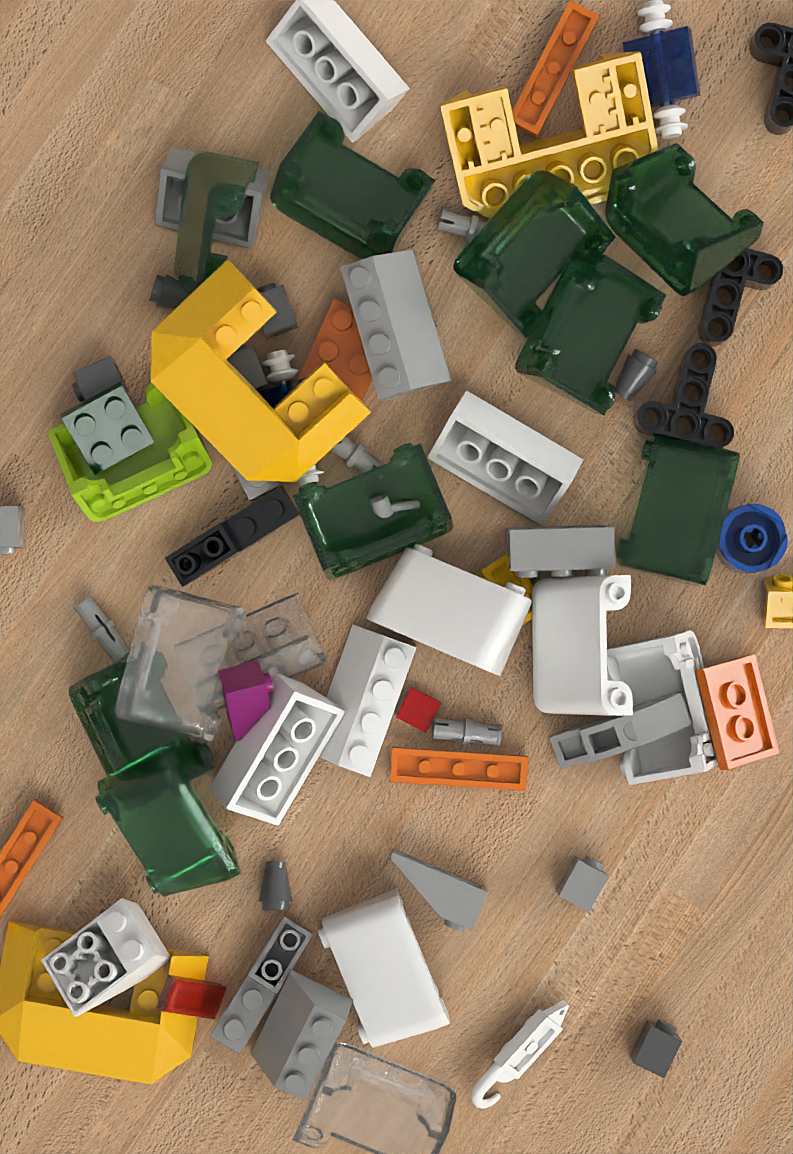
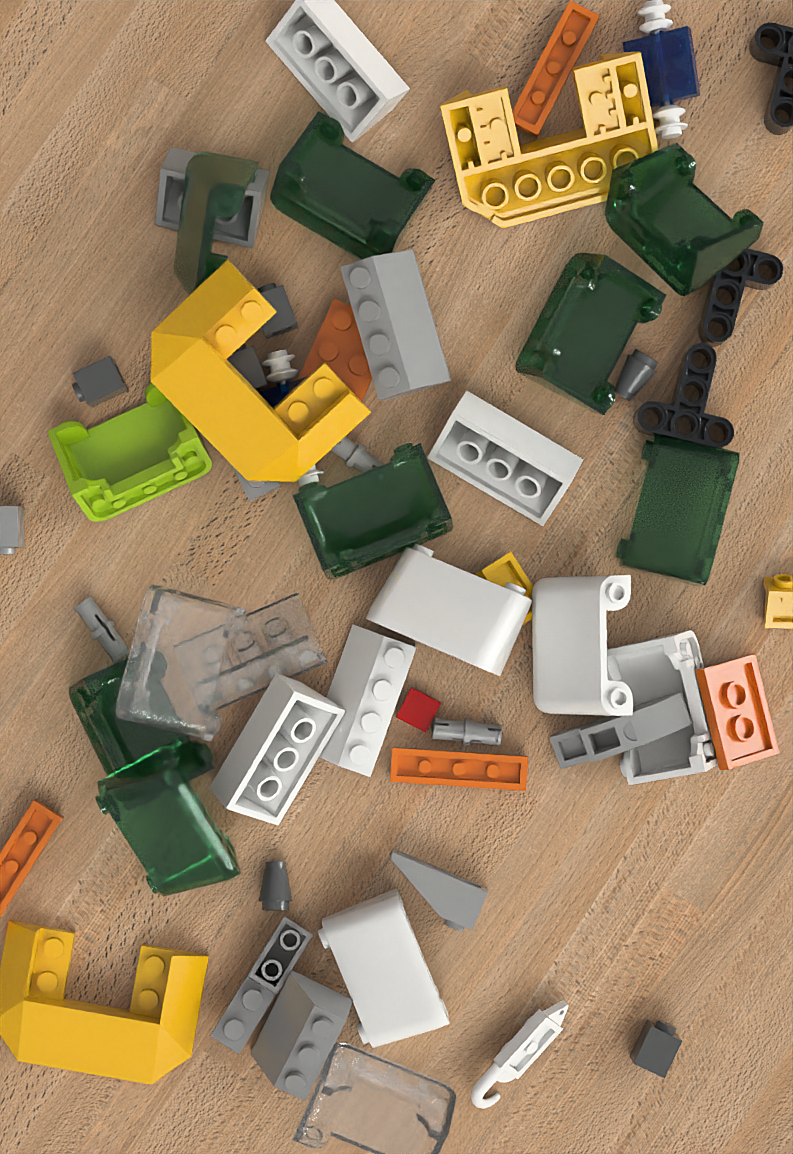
(106, 957): white slope -> none
(107, 428): plate -> none
(167, 292): dark grey cone -> none
(191, 997): clear red tile -> none
(232, 536): black slope -> none
(245, 696): magenta slope -> none
(383, 508): light grey hand -> none
(461, 224): light grey pin -> none
(529, 247): clear green windscreen -> none
(560, 550): light grey slope -> none
(583, 882): light grey brick -> none
(768, 534): blue brick -> none

